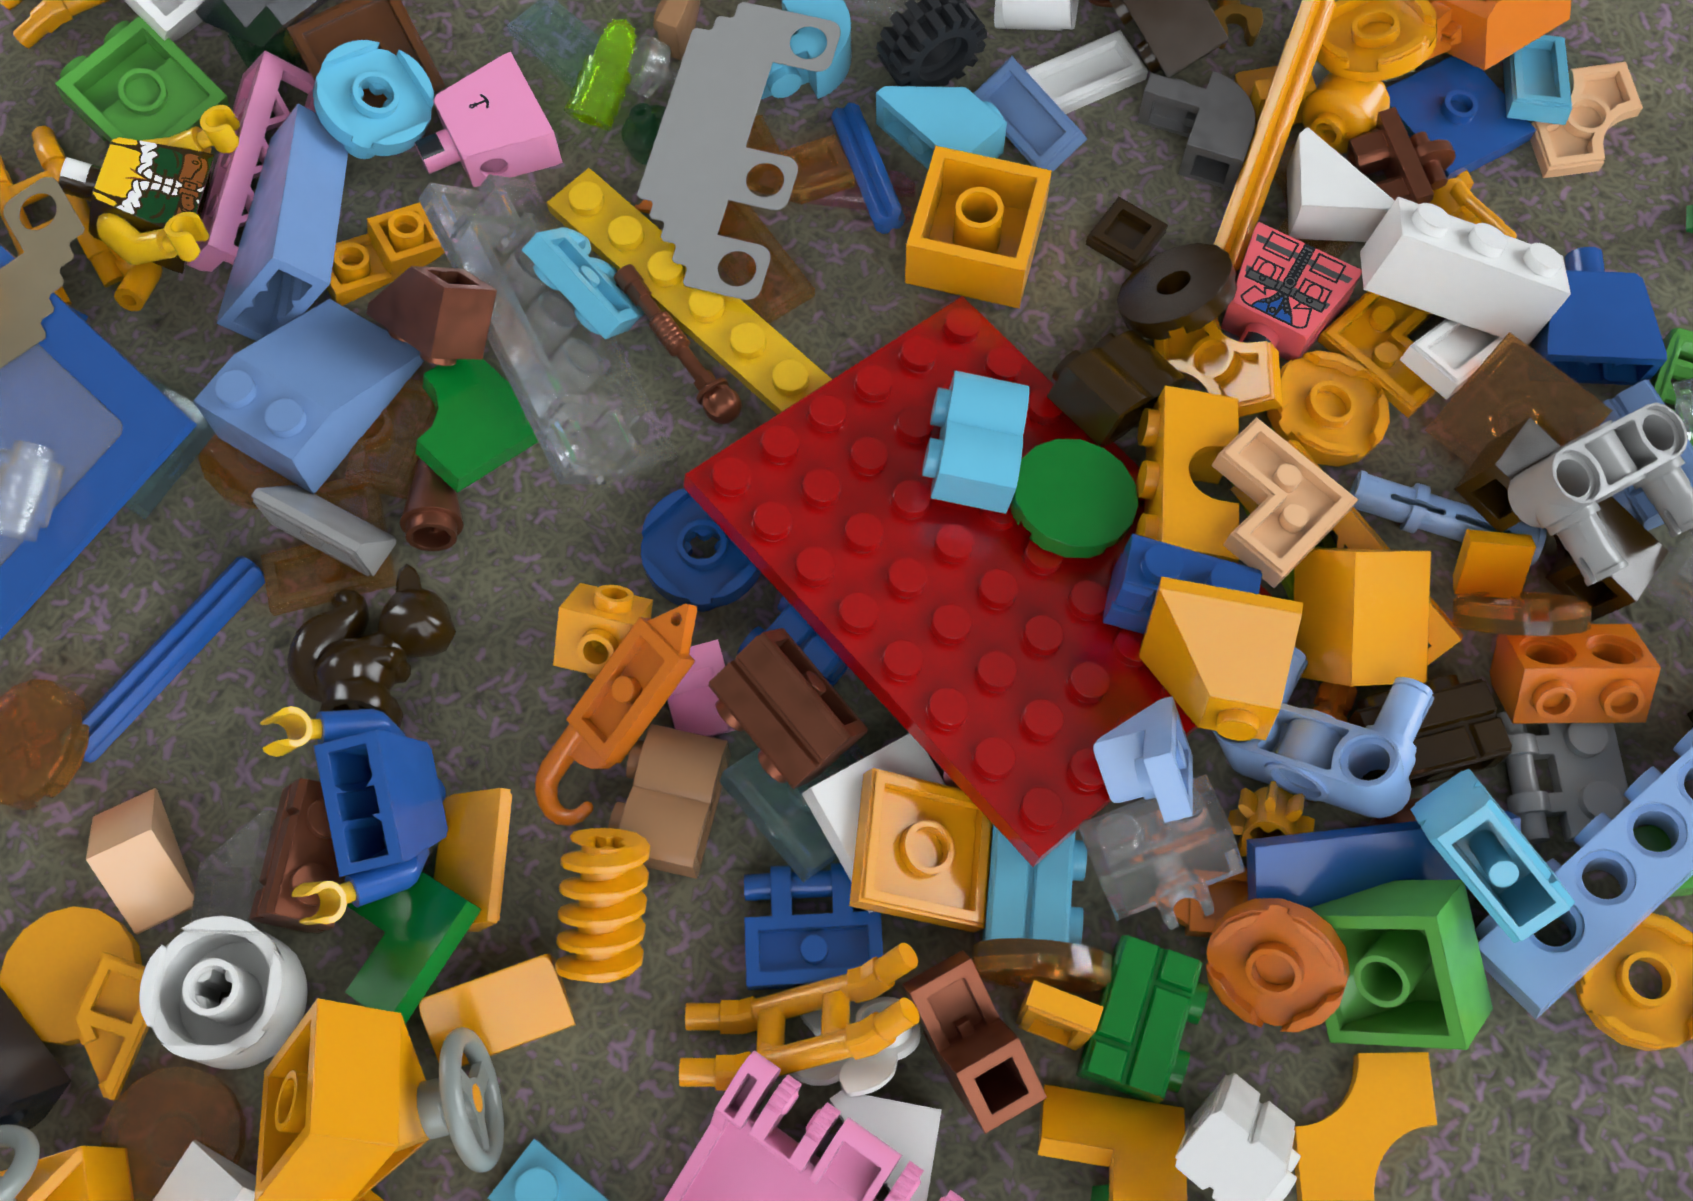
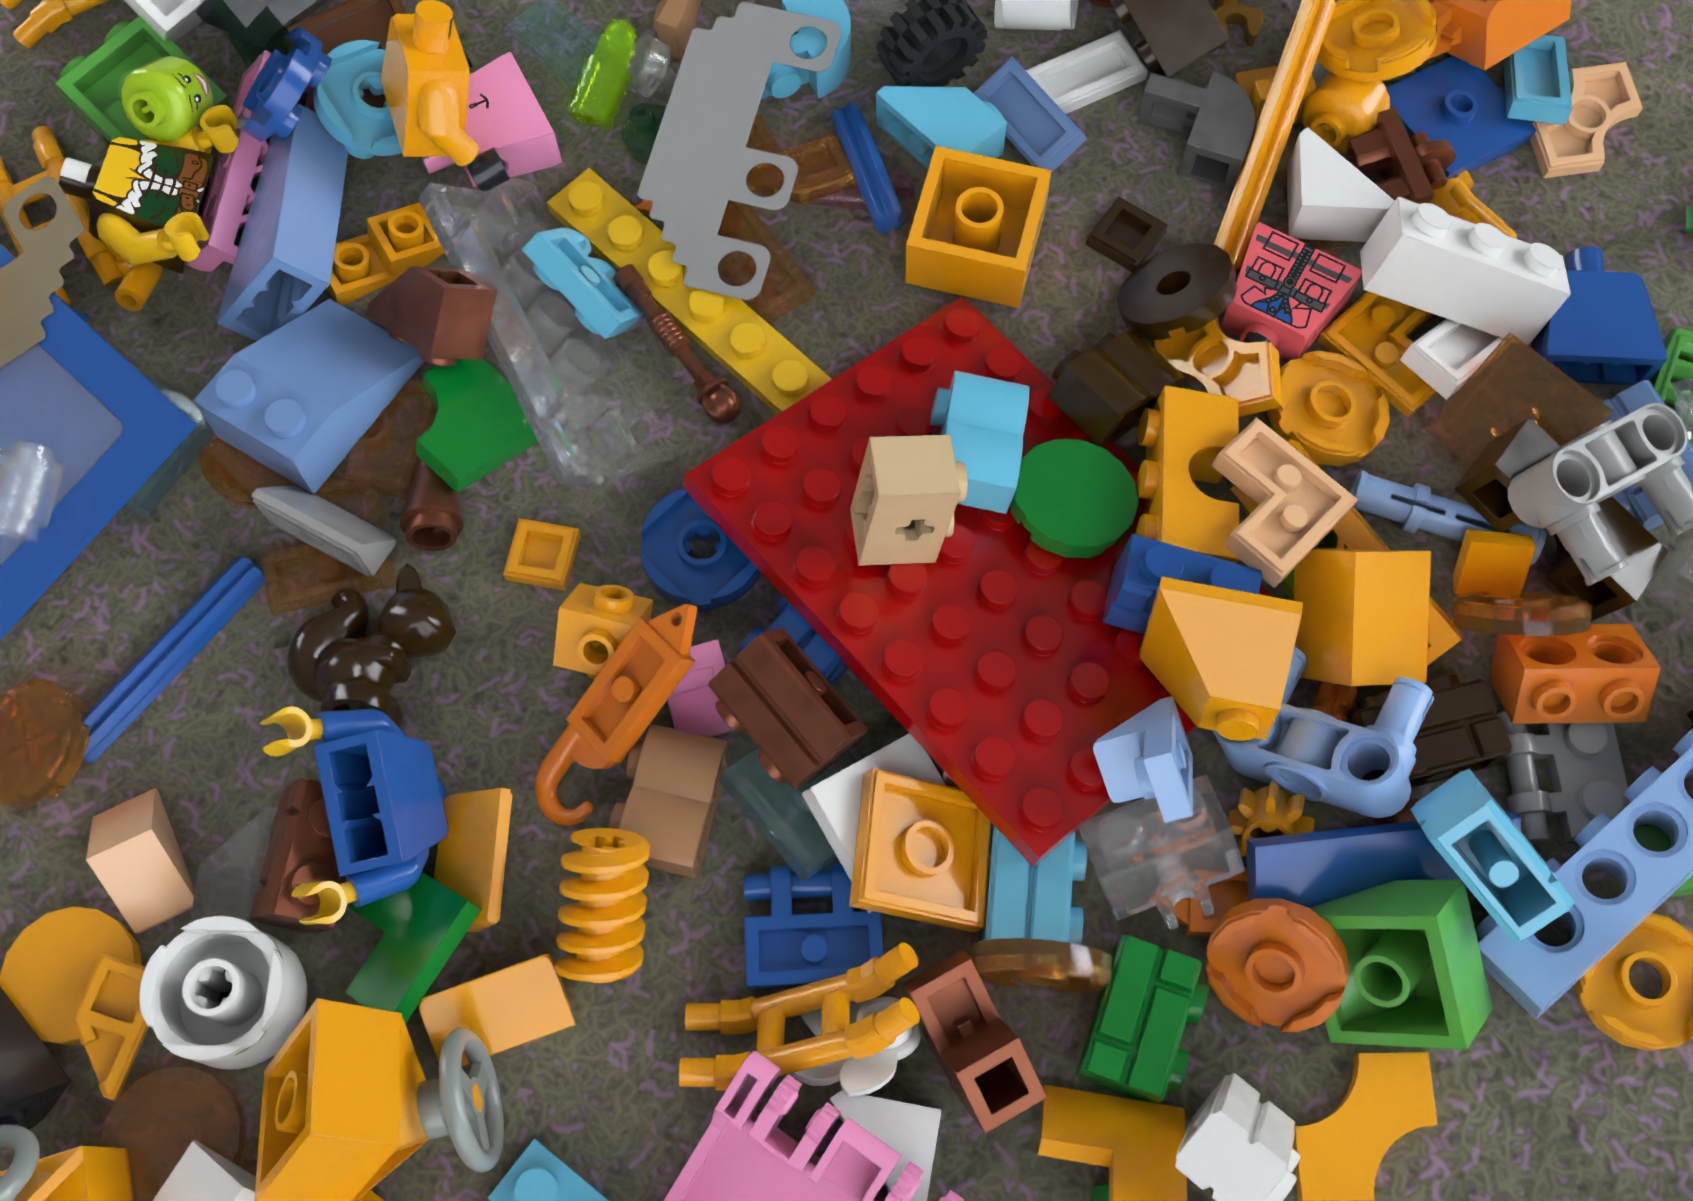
(166, 98): none -> lime head
(281, 86): none -> blue plate
(428, 91): none -> light orange torso
(542, 554): none -> light orange tile
(906, 499): none -> tan brick
(1058, 1016): light orange tile -> none

